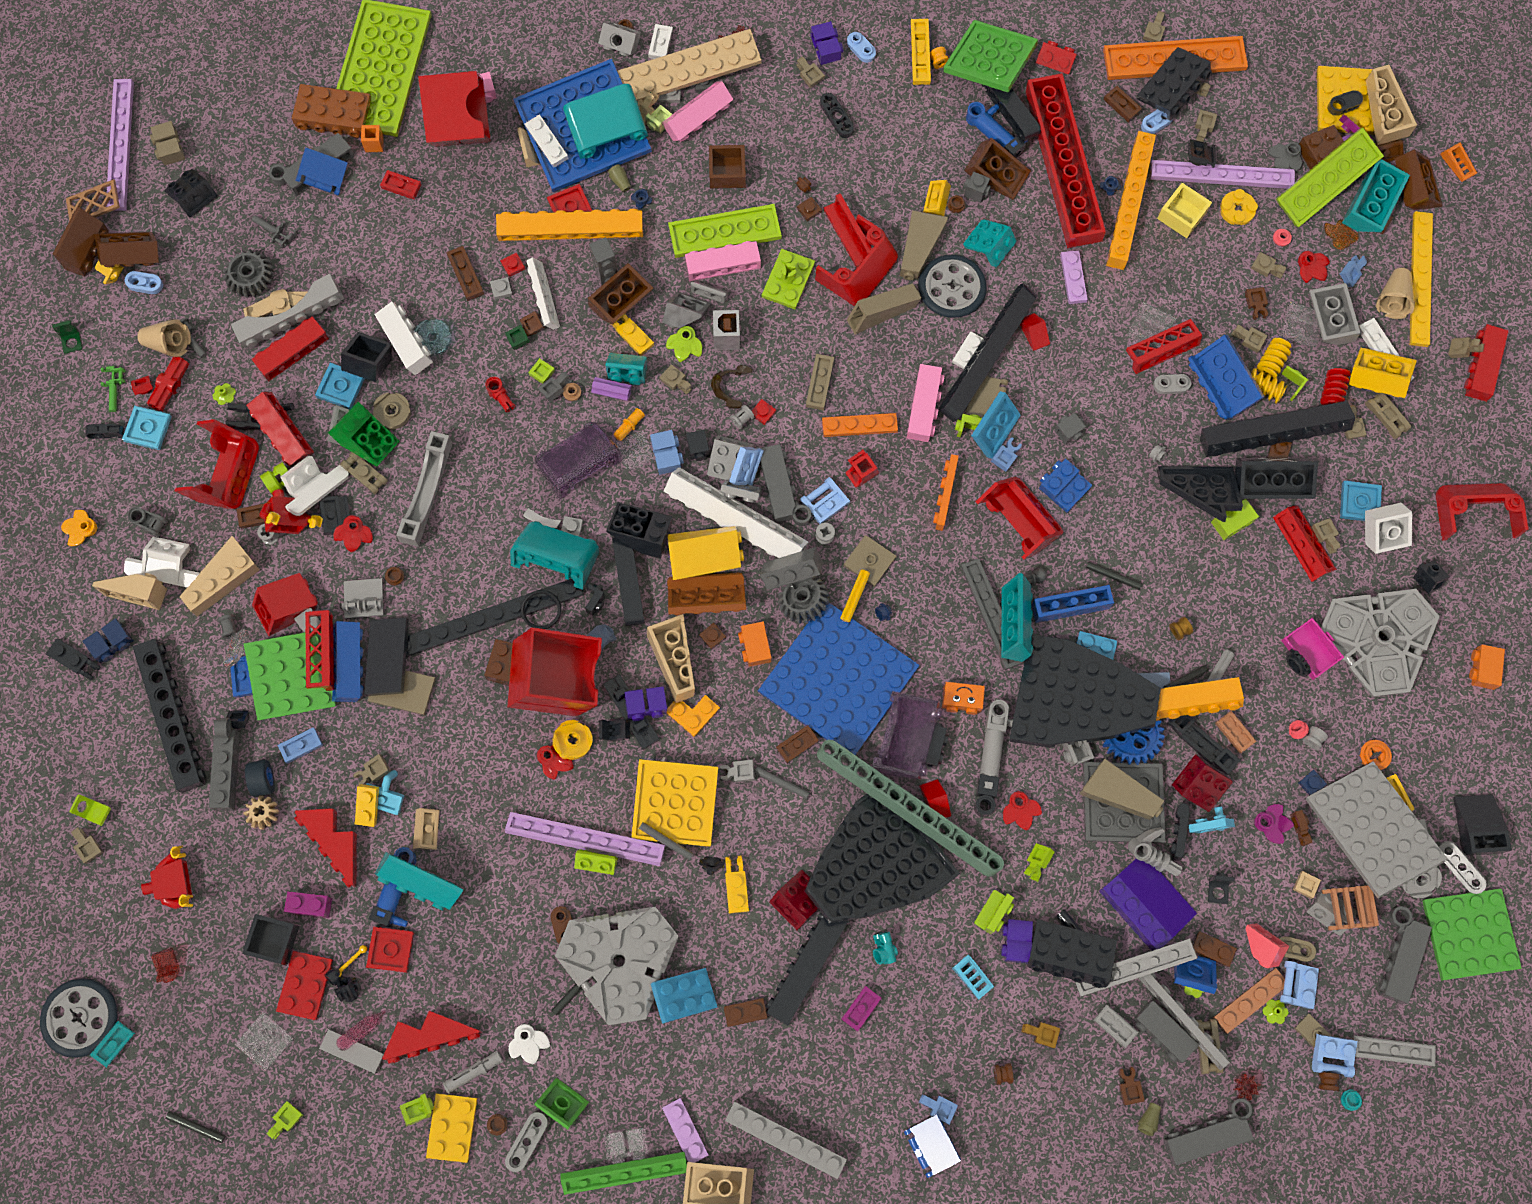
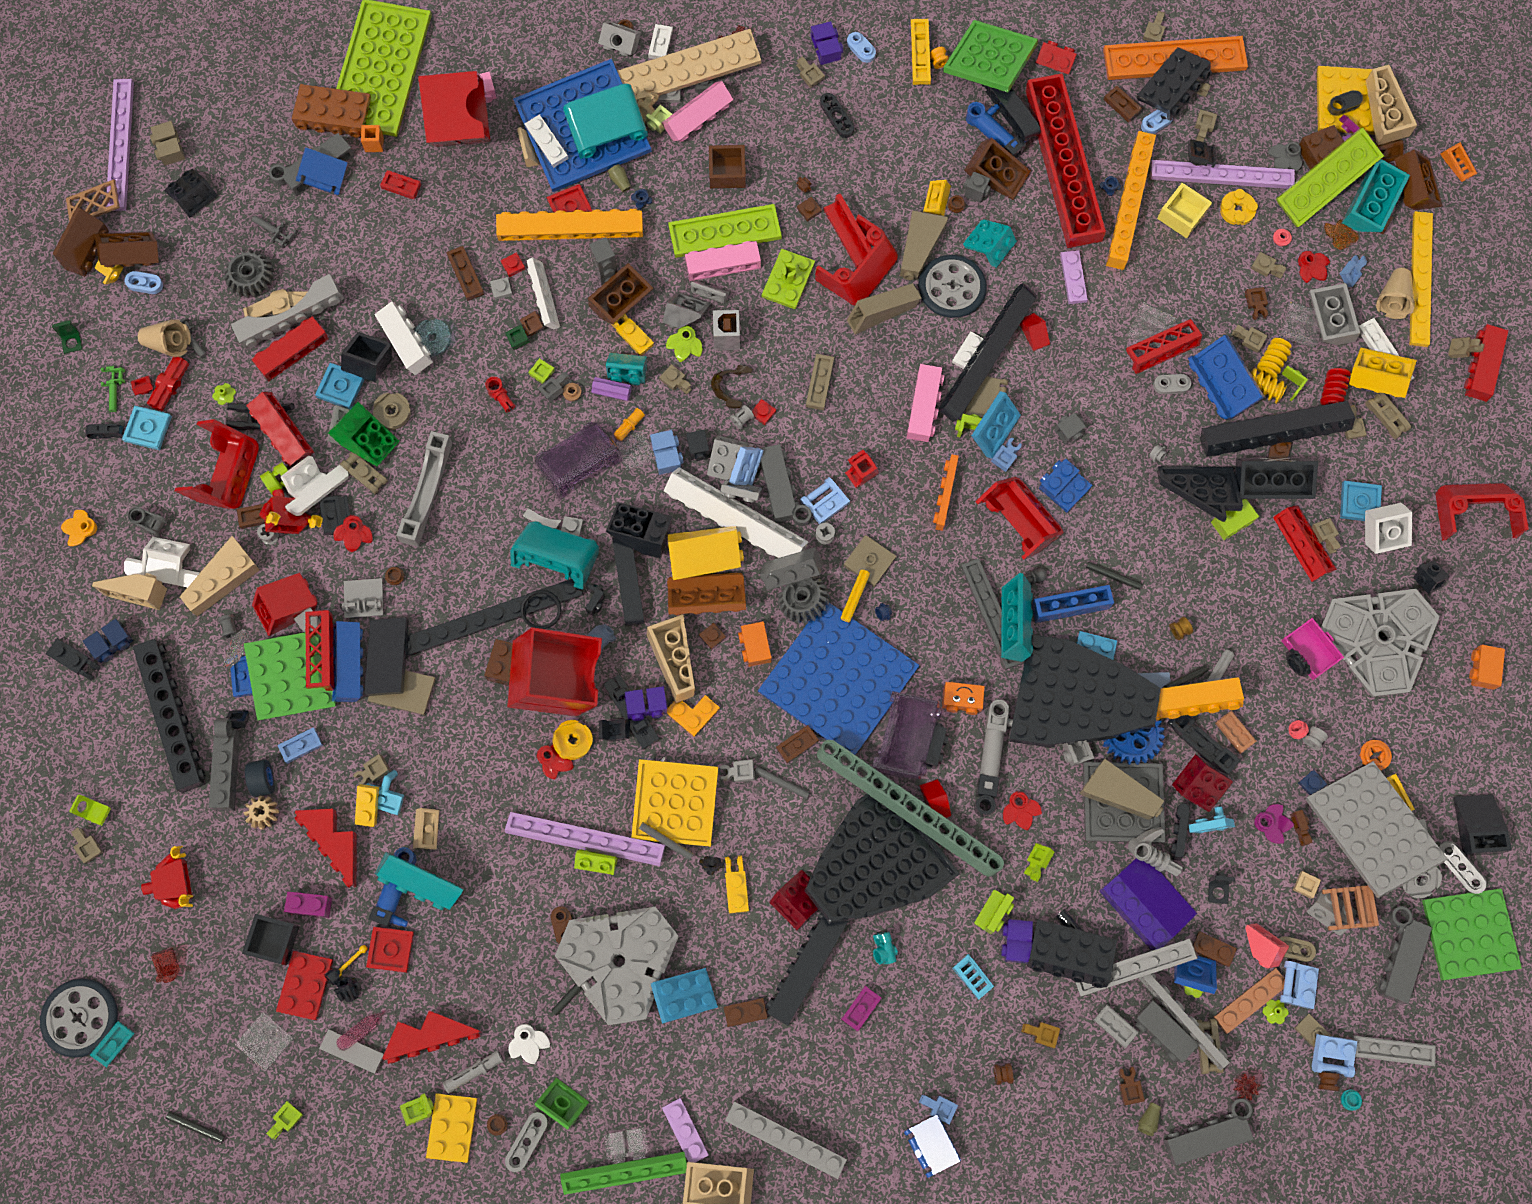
(859, 425): orange plate -> none

